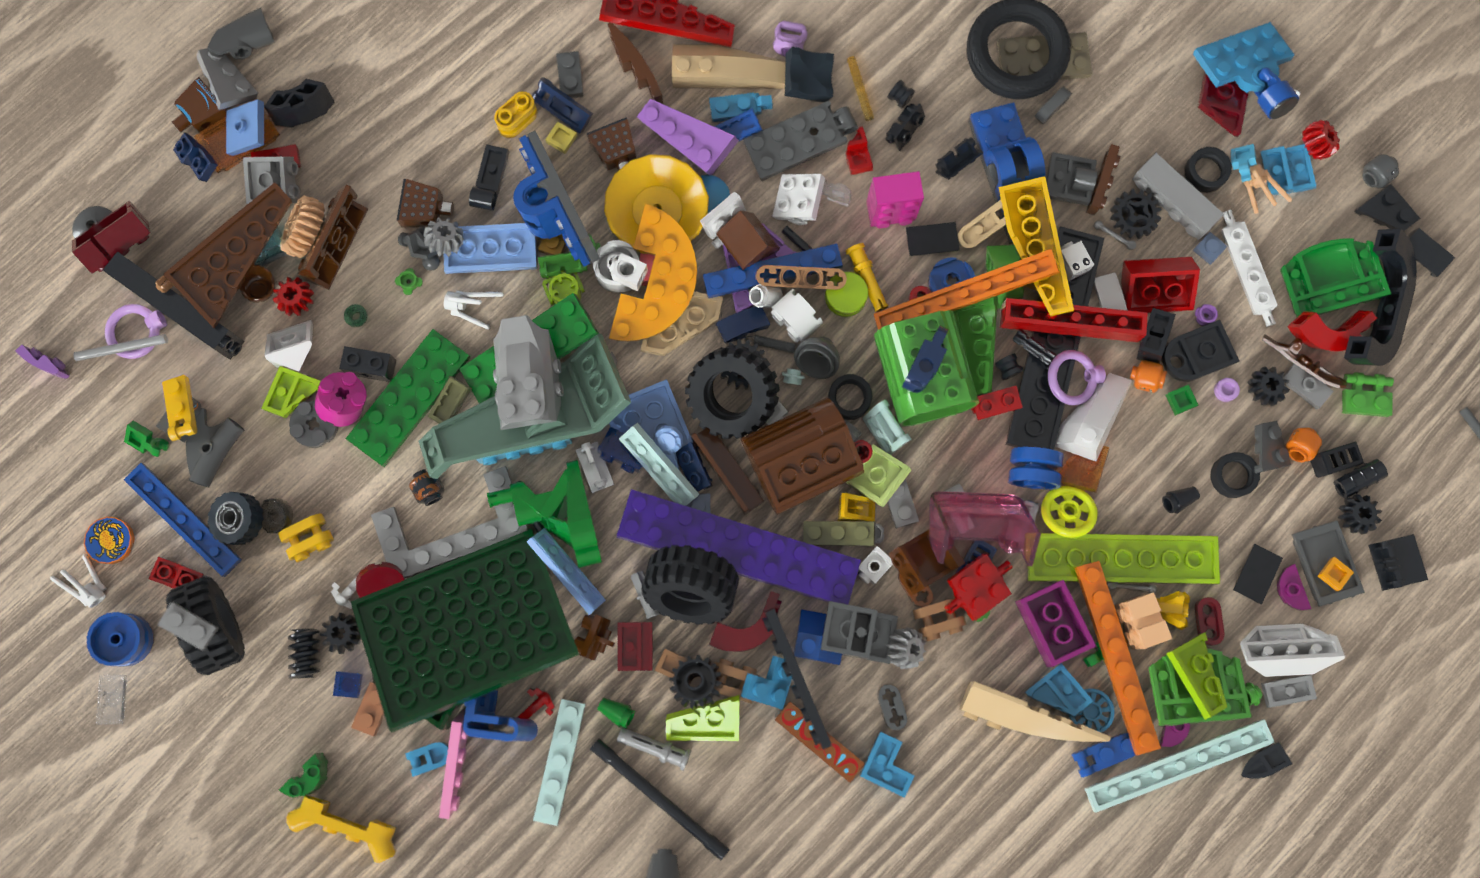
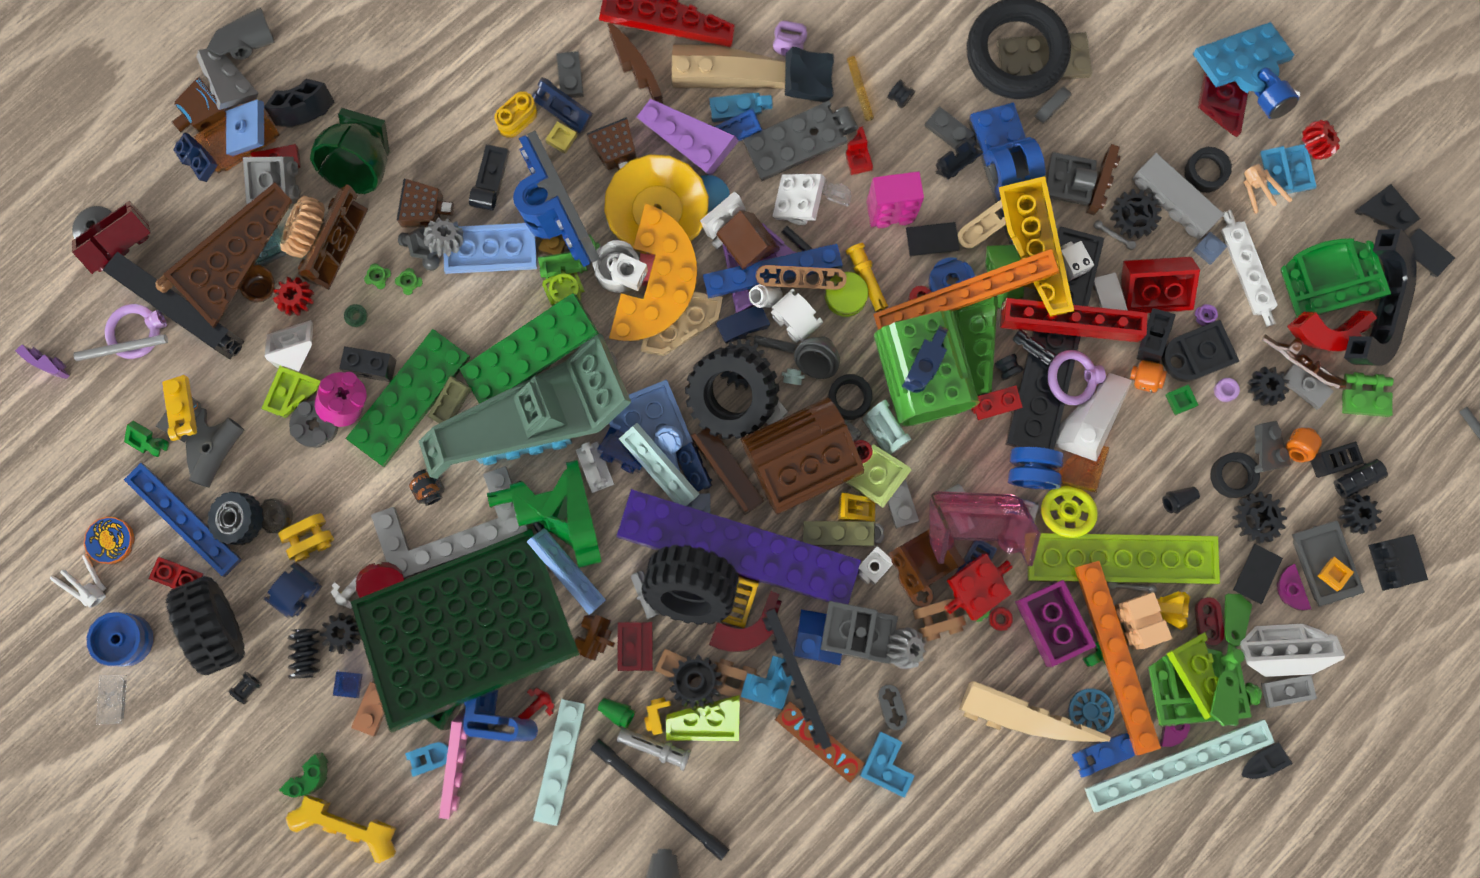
(187, 626): light grey plate -> none
(241, 696): none -> black bush
(292, 591): none -> dark blue brick
(354, 152): none -> dark green plate
(375, 270): none -> bright green plate
(458, 300): white plant -> none
(526, 374): light grey slope -> none
(653, 720): none -> yellow bracket
(748, 603): none -> yellow slope
(912, 118): black hinge -> none
(948, 128): none -> dark grey plate
(1008, 618): none -> red plate
(1061, 692): dark azure wing -> none
(1226, 697): none -> bright green piece
(1242, 159): medium azure plate -> none
(1250, 522): none -> black gear
(1380, 171): dark grey head -> none

